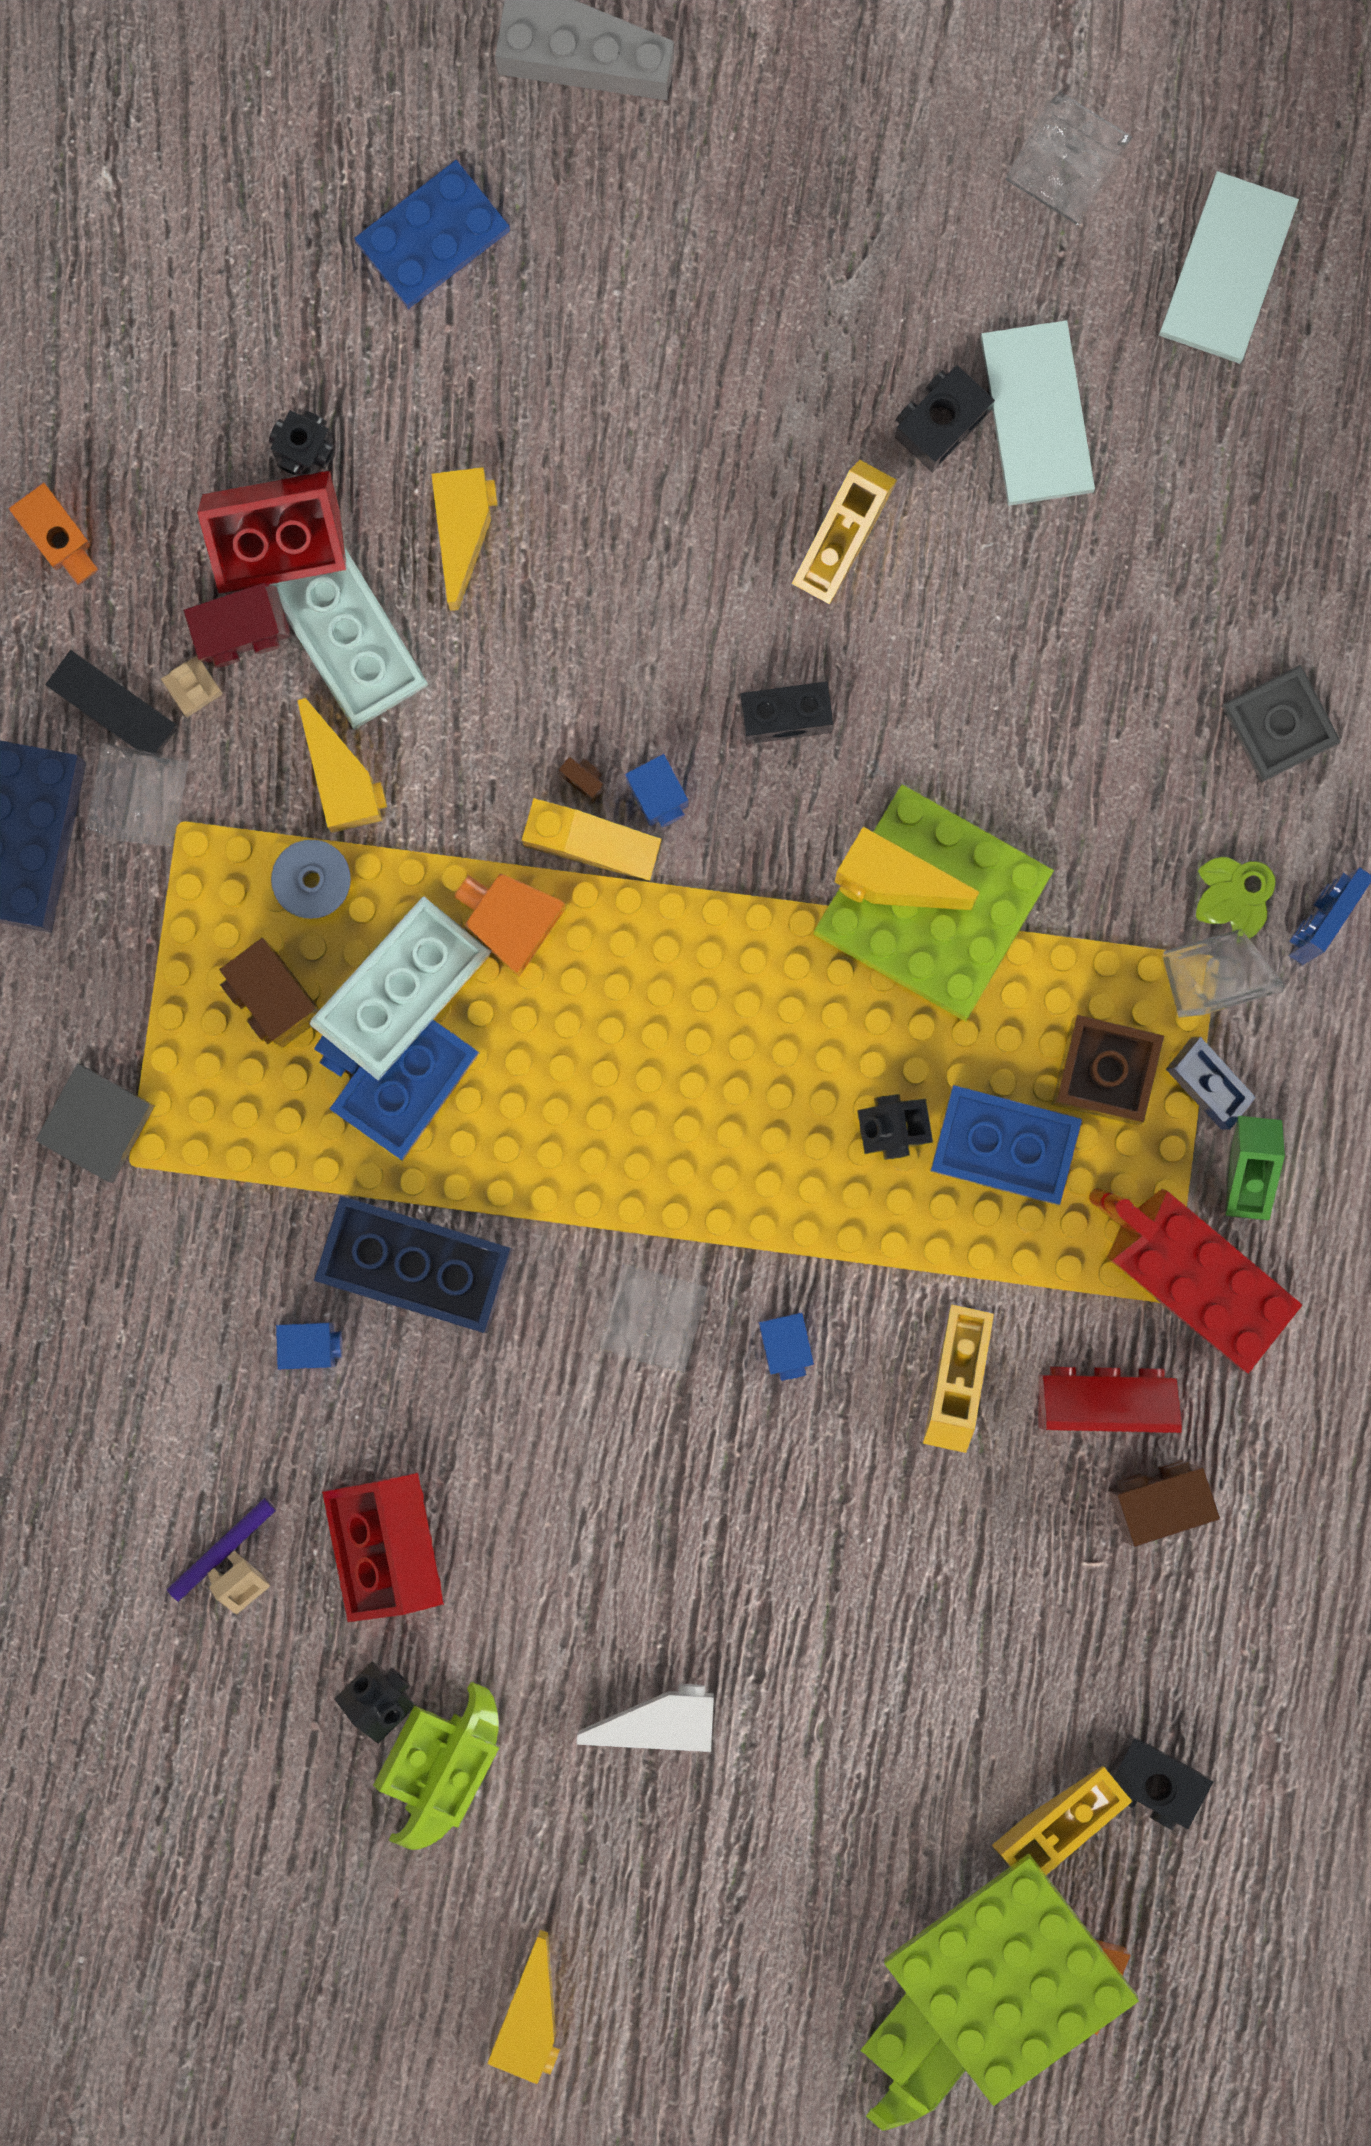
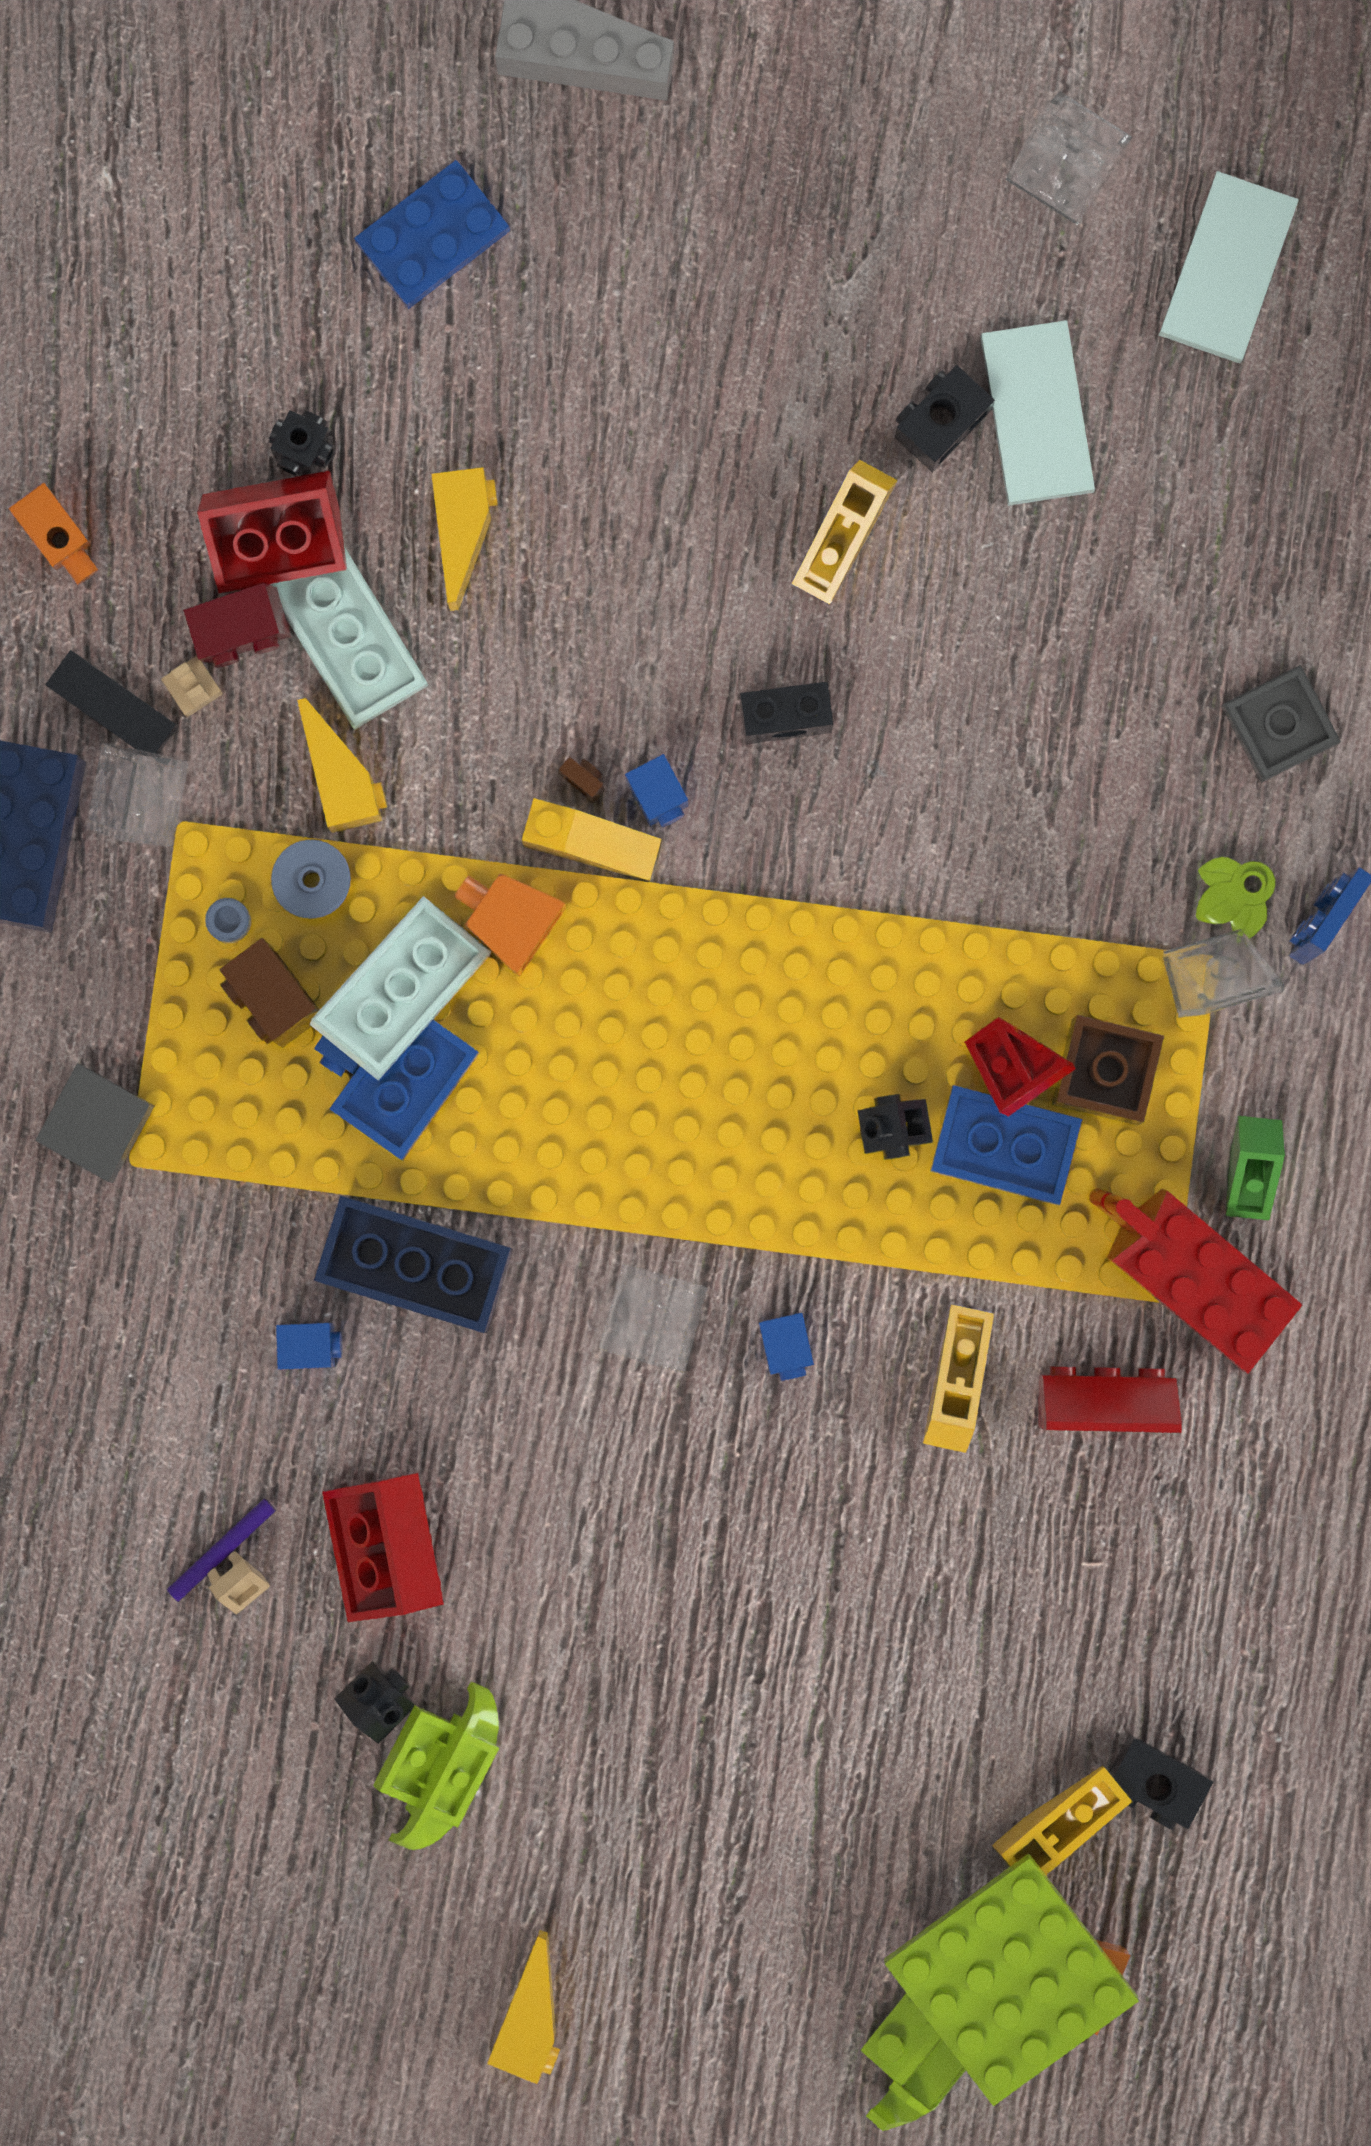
(228, 920): none -> sand blue tile
(665, 1722): white slope -> none
(894, 876): yellow slope -> none
(941, 950): lime plate -> none
(1014, 1064): none -> red wing
(1163, 1503): reddish brown brick -> none
(1210, 1083): plate -> none

